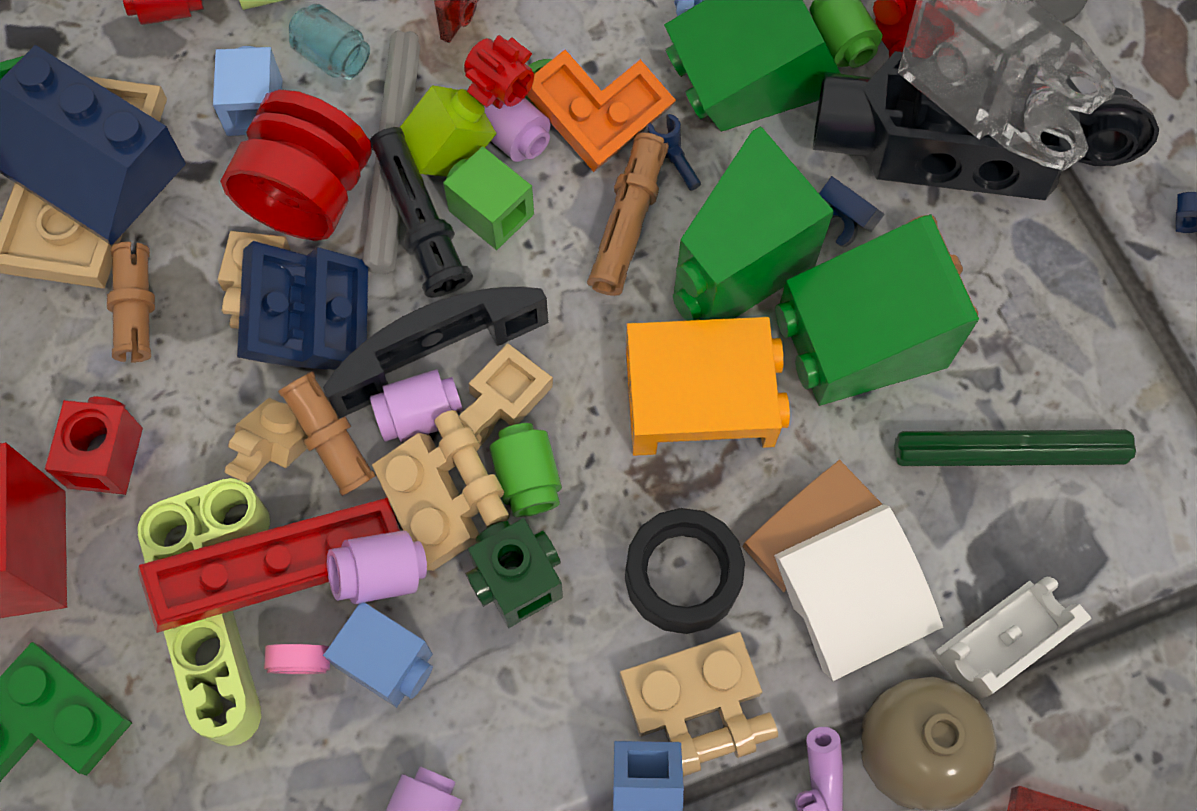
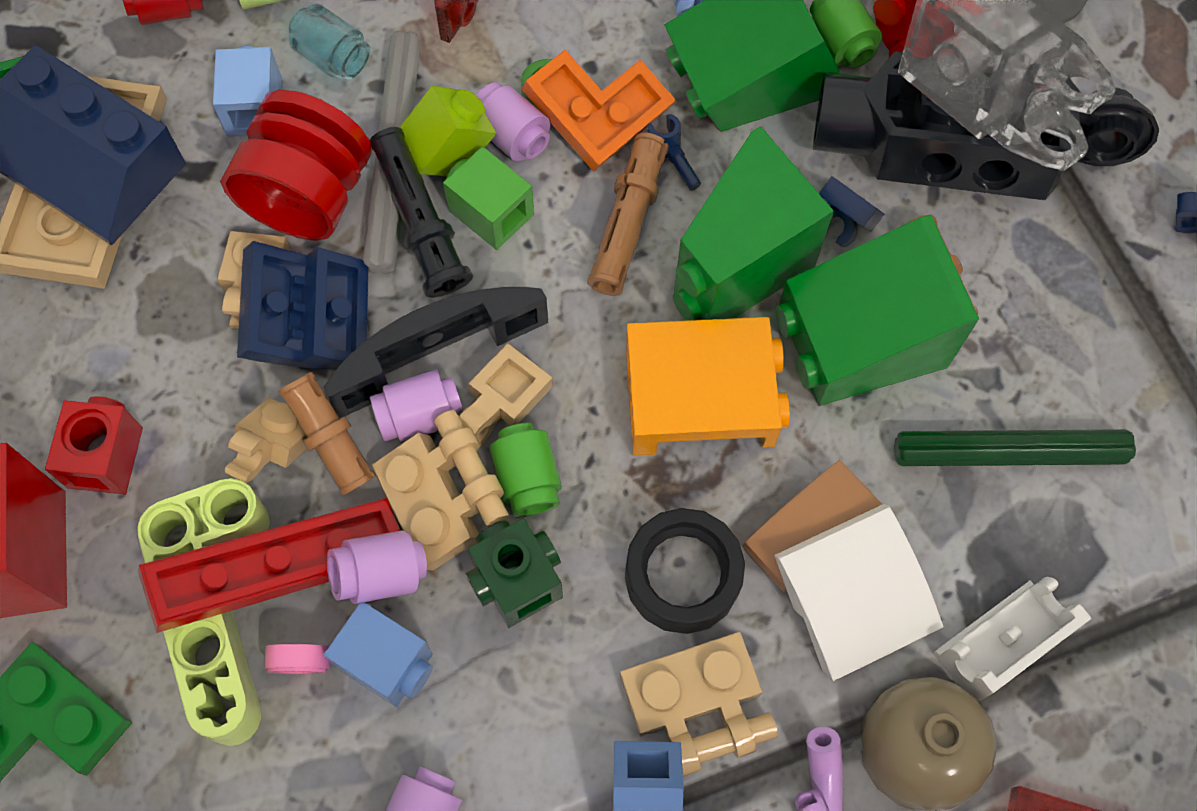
(130, 302): medium nougat pin -> none
(499, 72): red gear -> none

